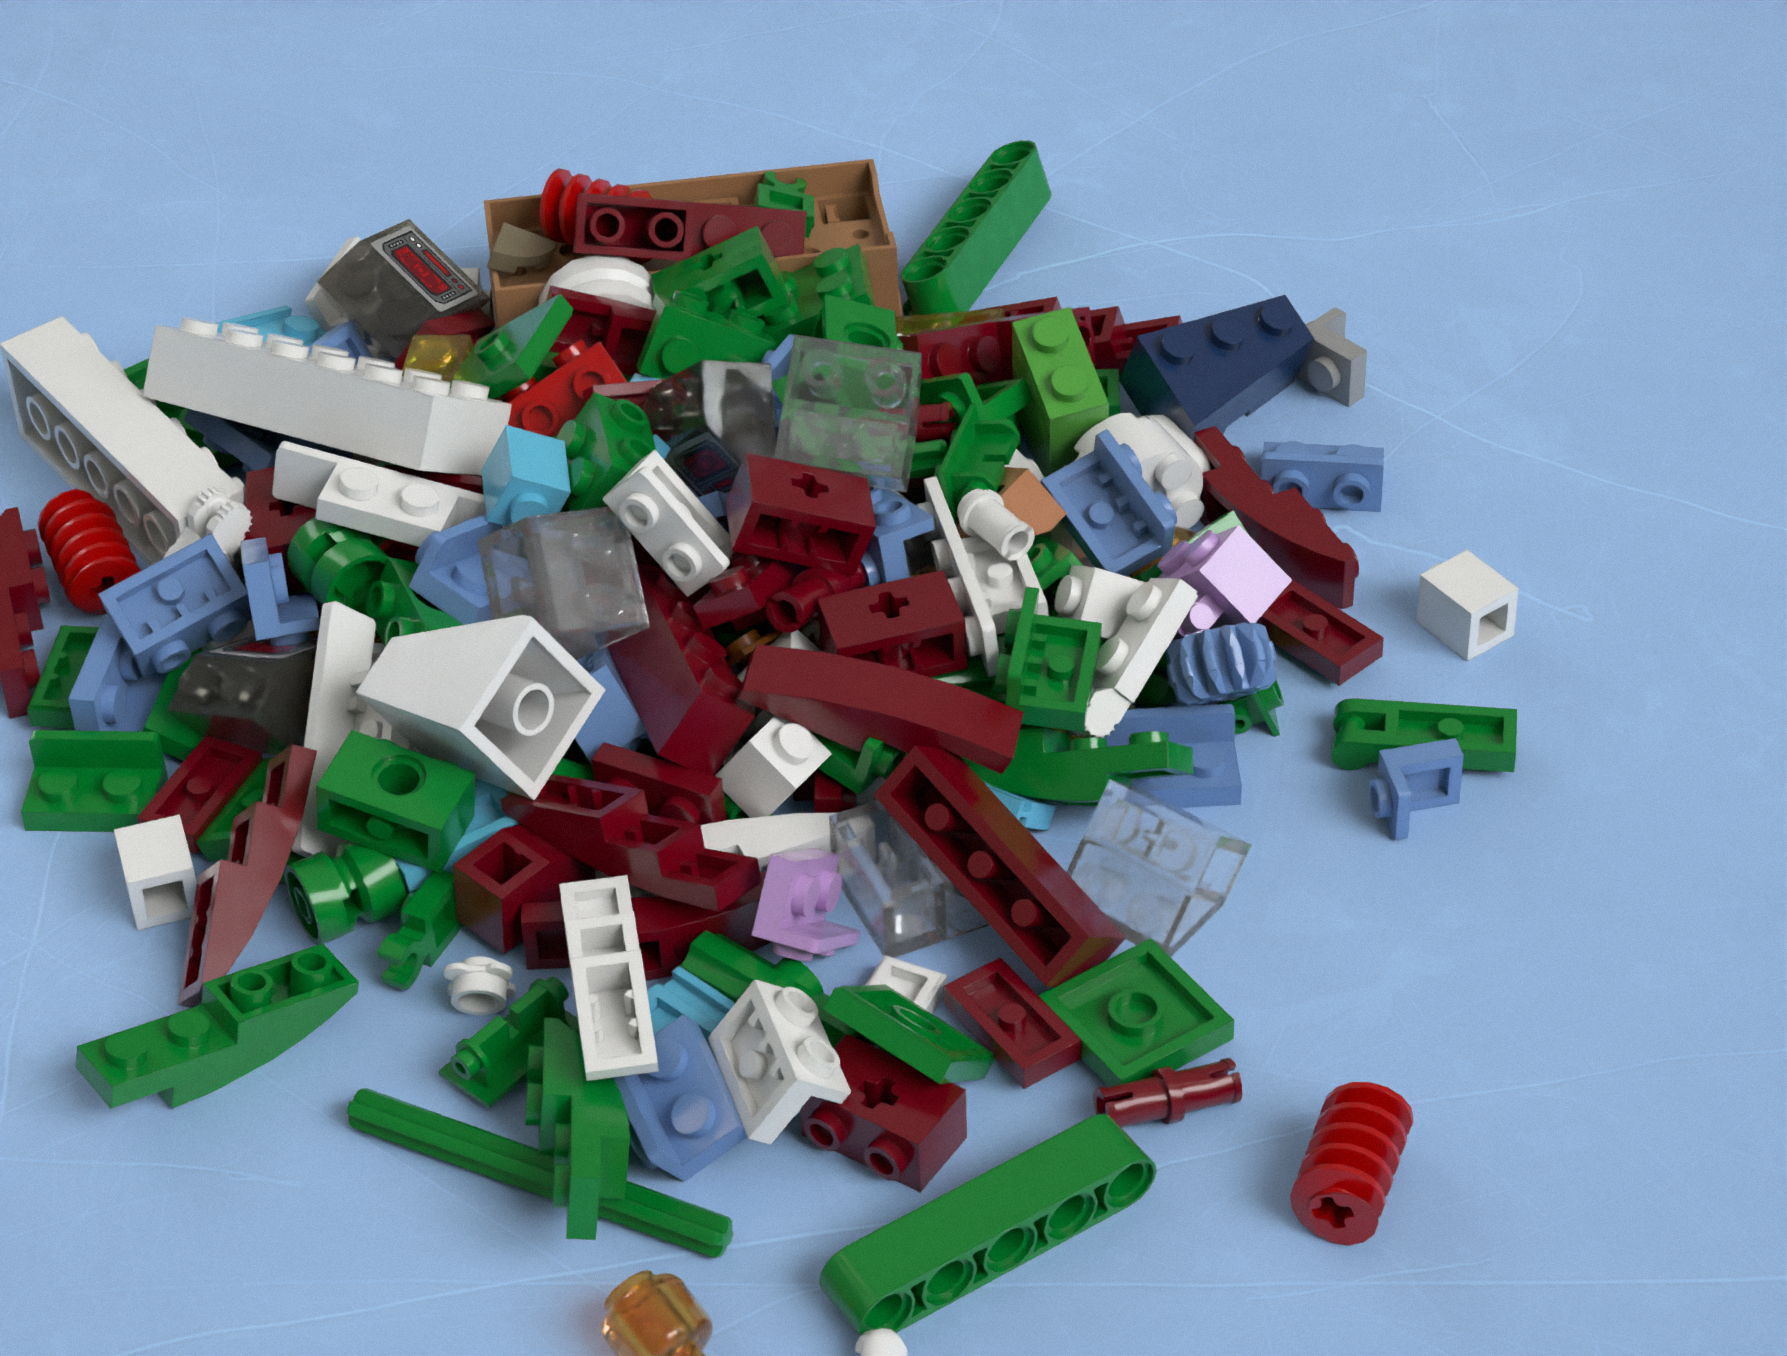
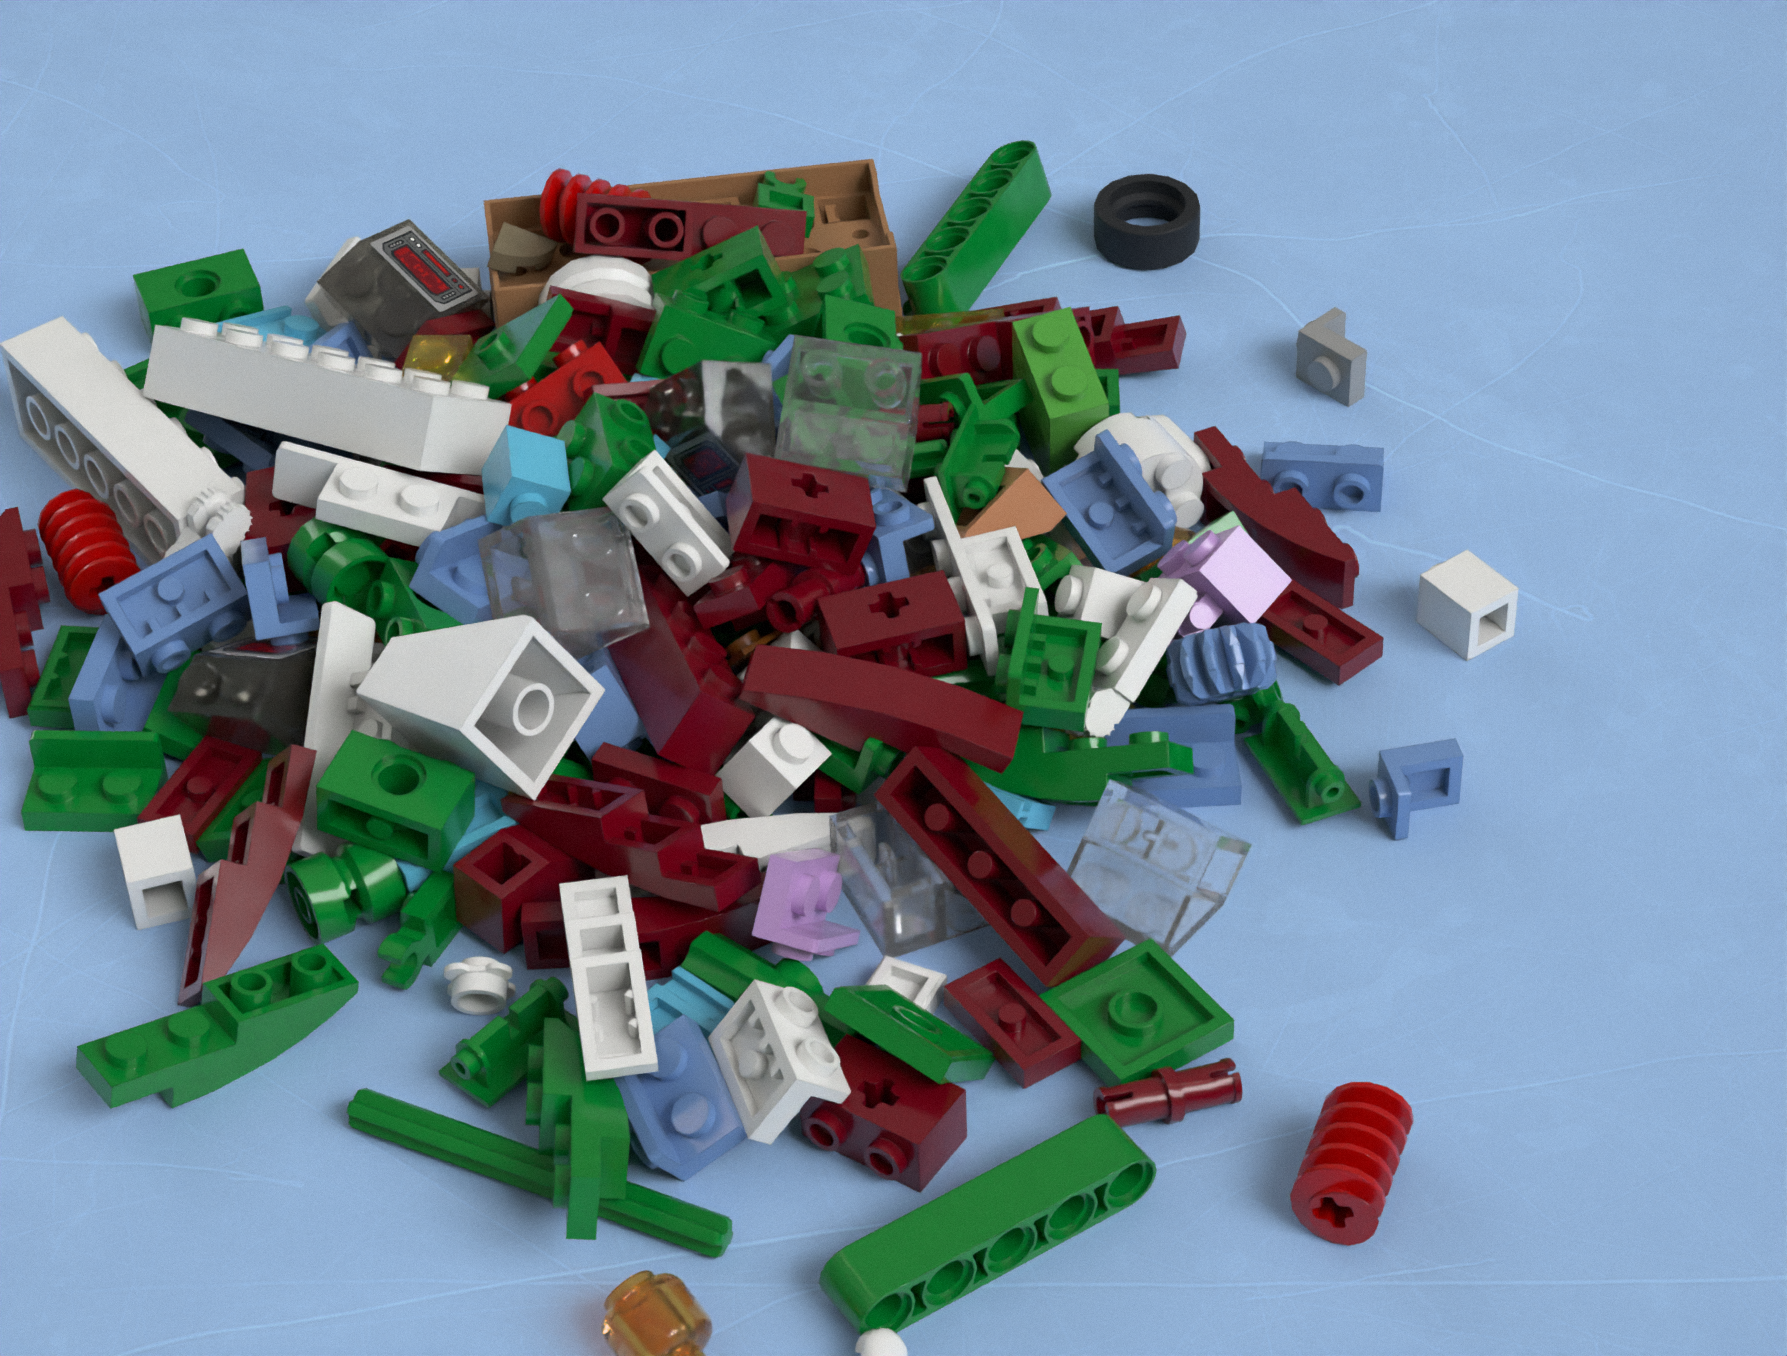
(199, 289): none -> green brick
(985, 516): white pin -> none
(1146, 245): none -> black tyre
(1217, 365): dark blue wedge -> none
(1299, 766): none -> green hinge
(1372, 725): green plate -> none

